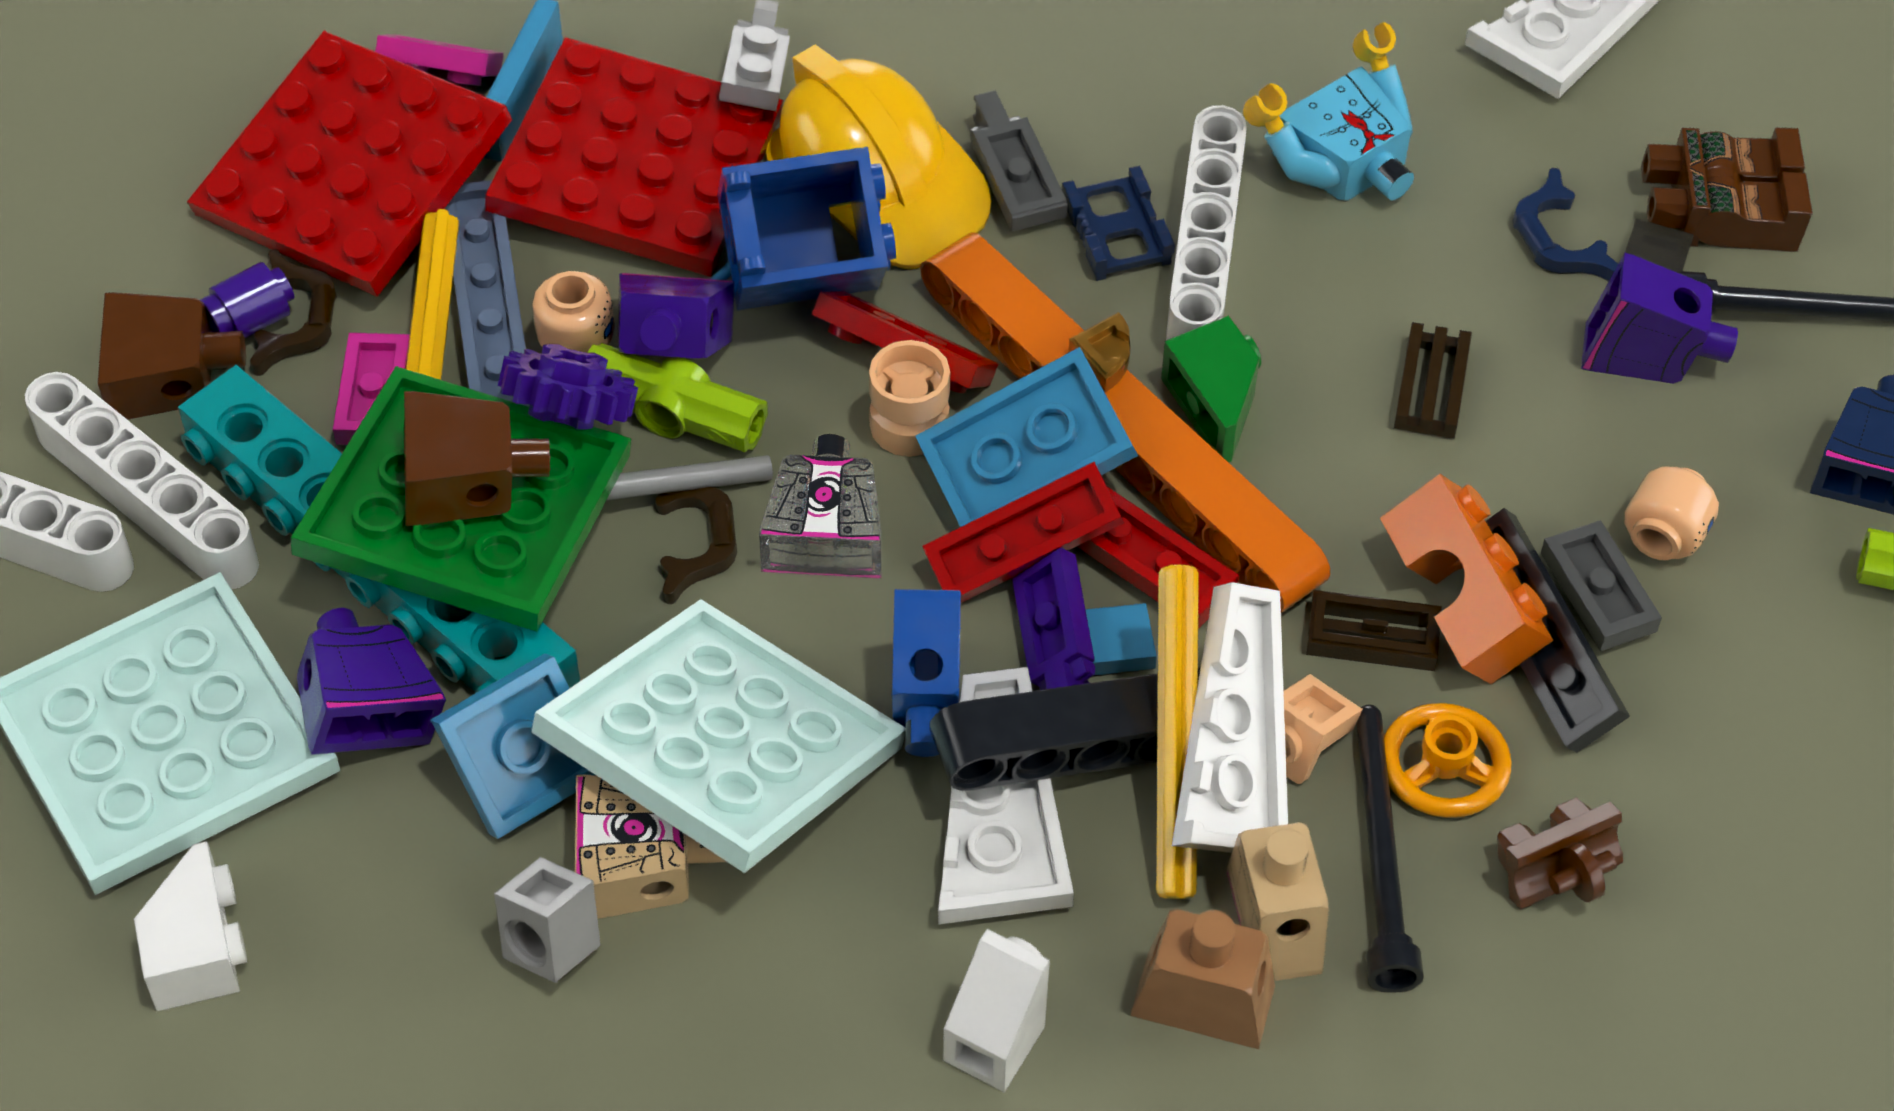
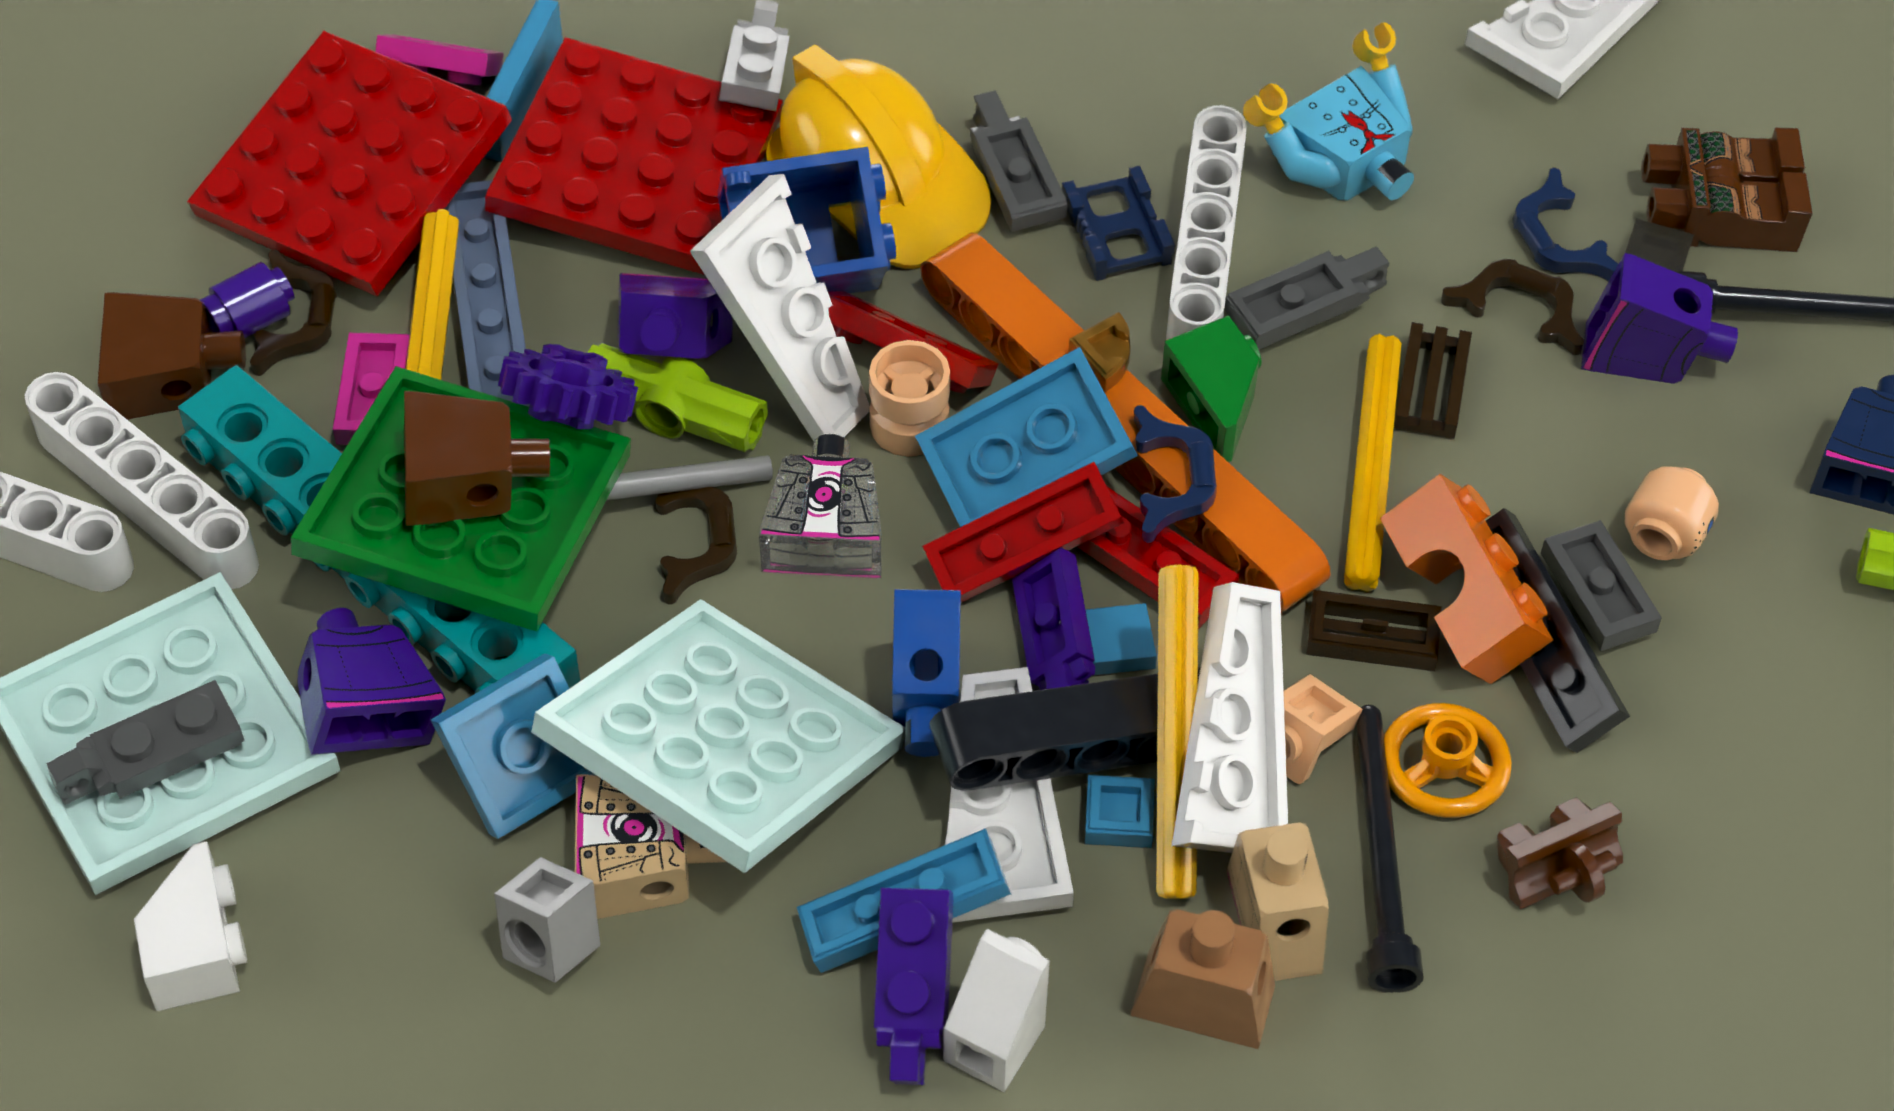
(148, 746): none -> dark grey hinge
(573, 311): light nougat head -> none
(770, 290): none -> white wing
(847, 920): none -> dark azure tile
(912, 977): none -> dark purple hinge
(1119, 811): none -> dark azure tile
(1199, 449): none -> dark blue helmet
(1305, 295): none -> dark grey hinge
(1372, 463): none -> yellow axle
(1509, 272): none -> dark brown helmet

